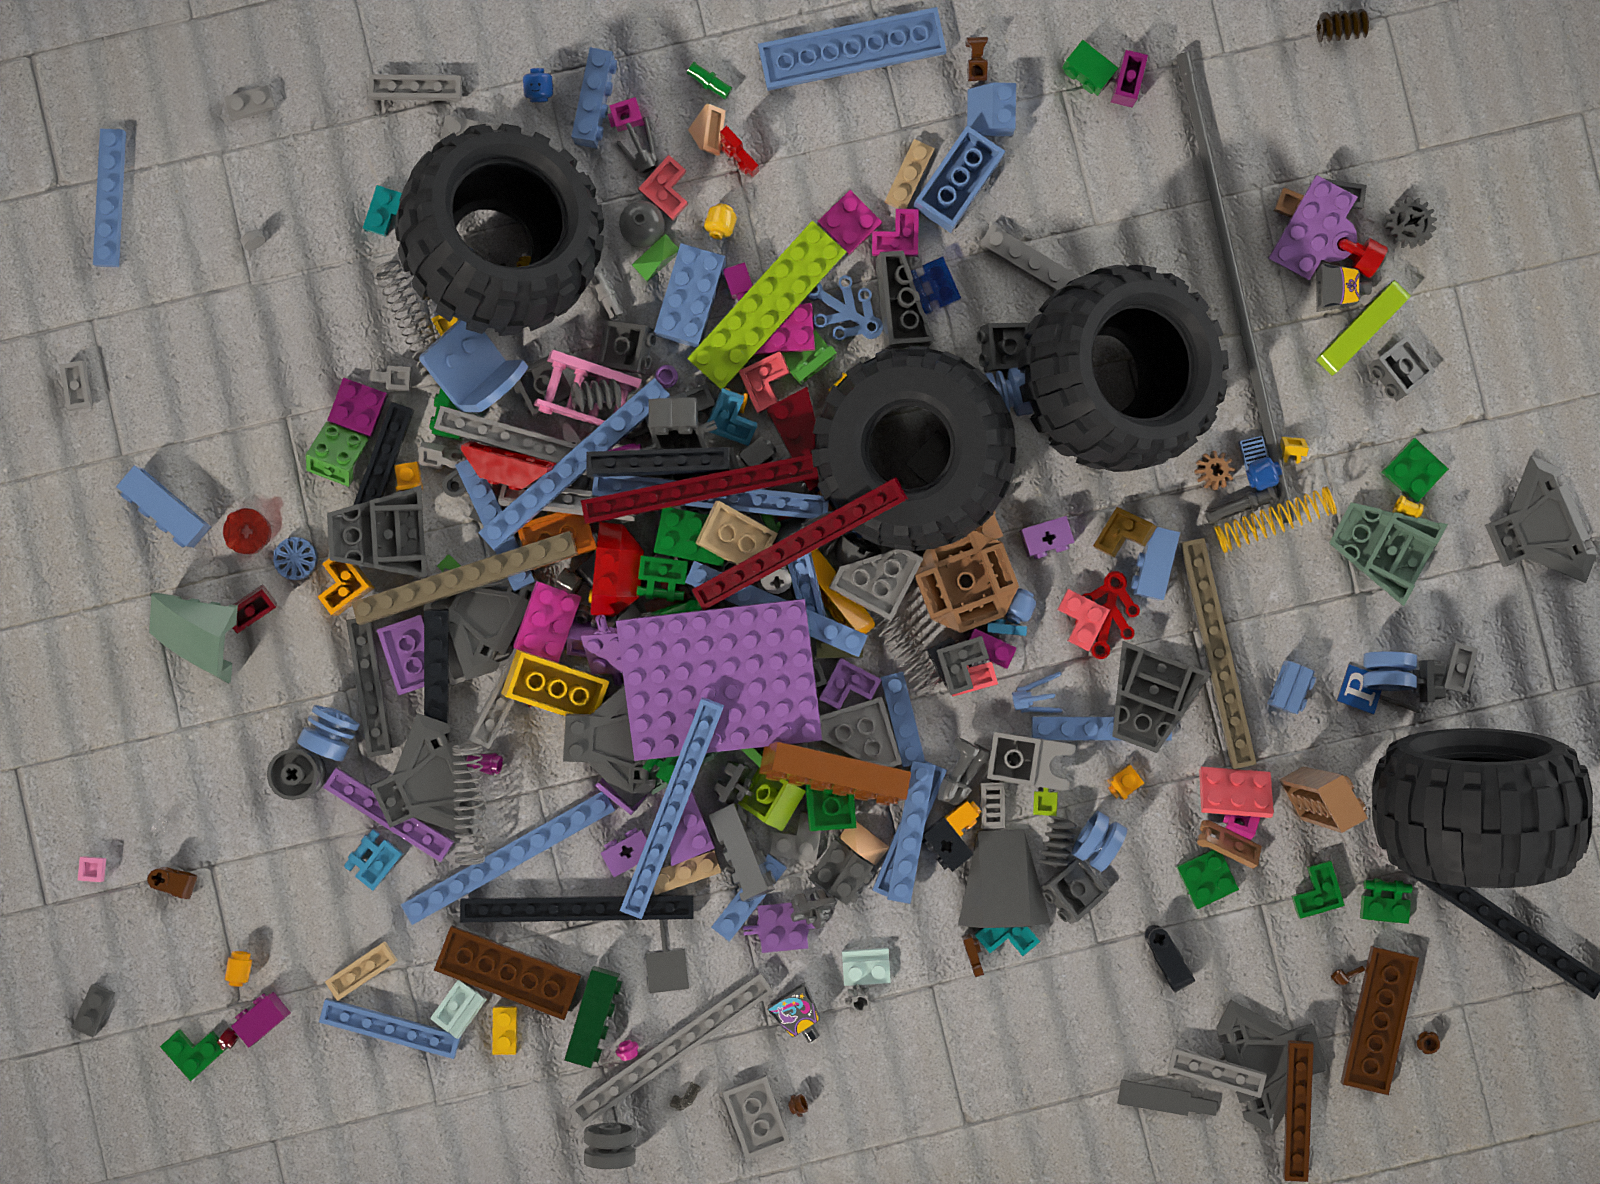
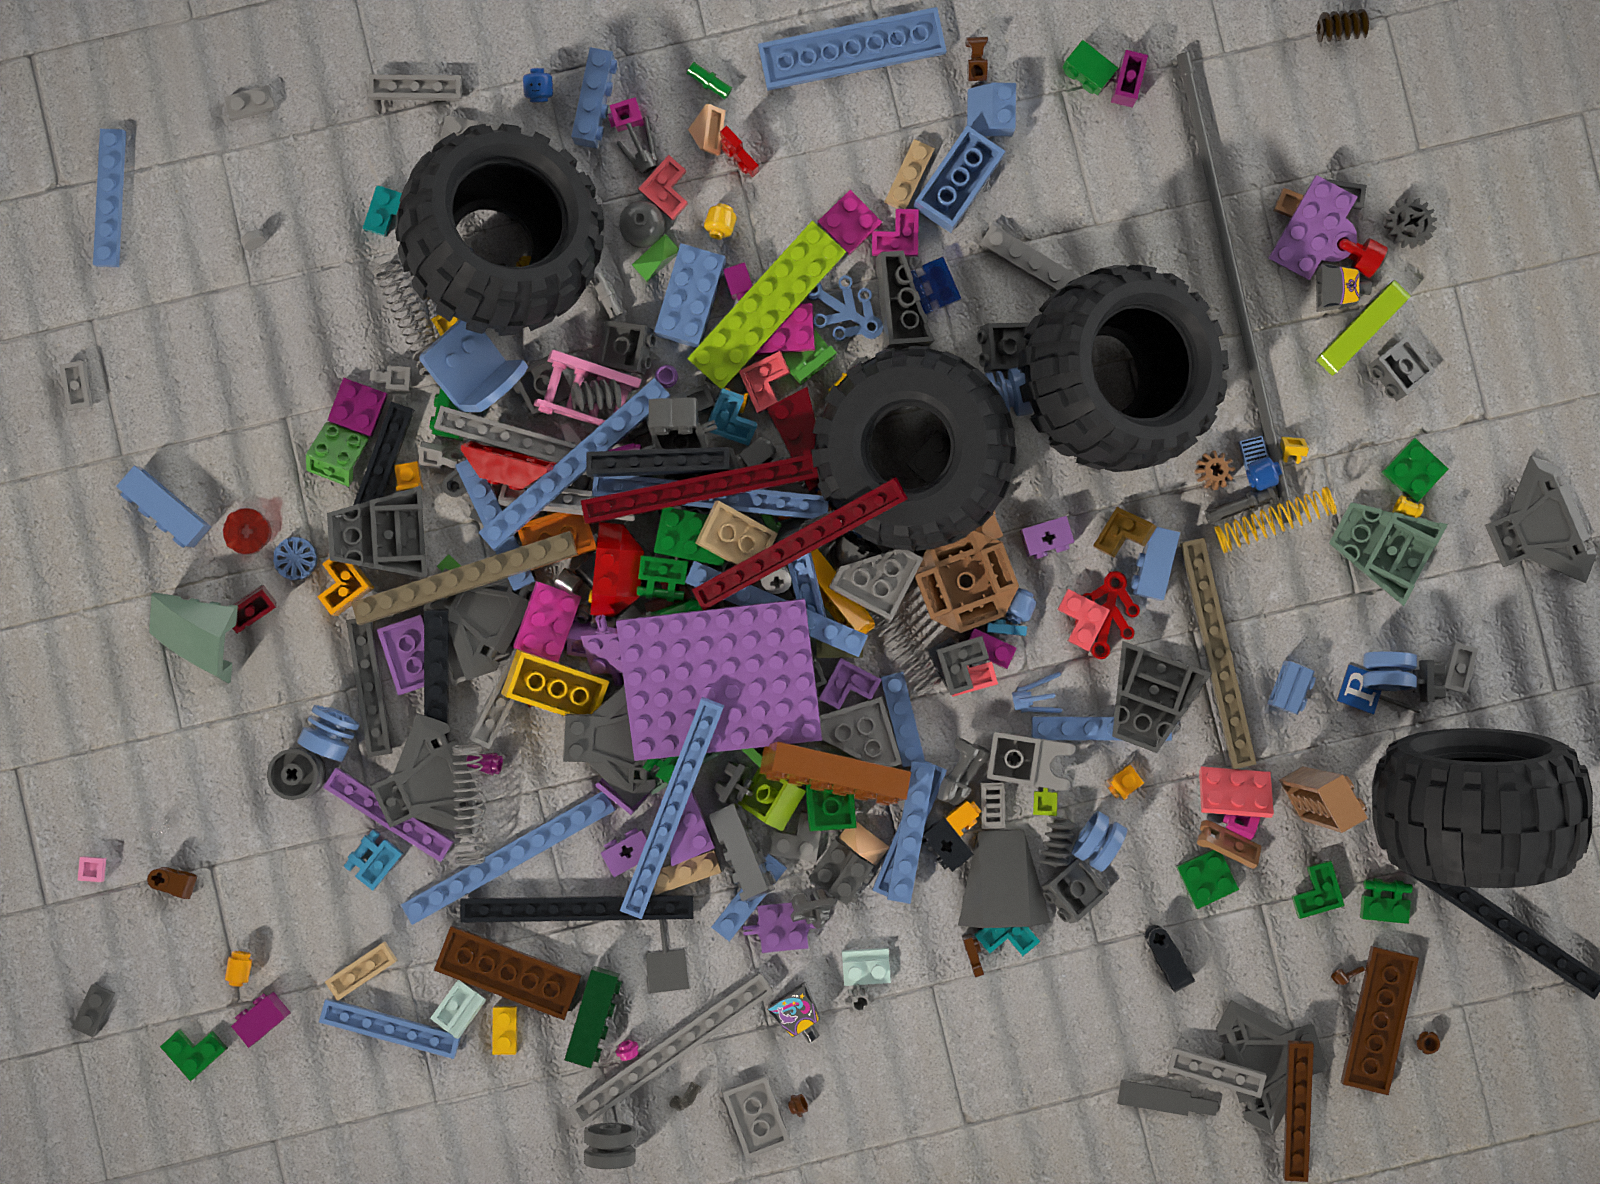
(228, 1039): dark red plate -> none

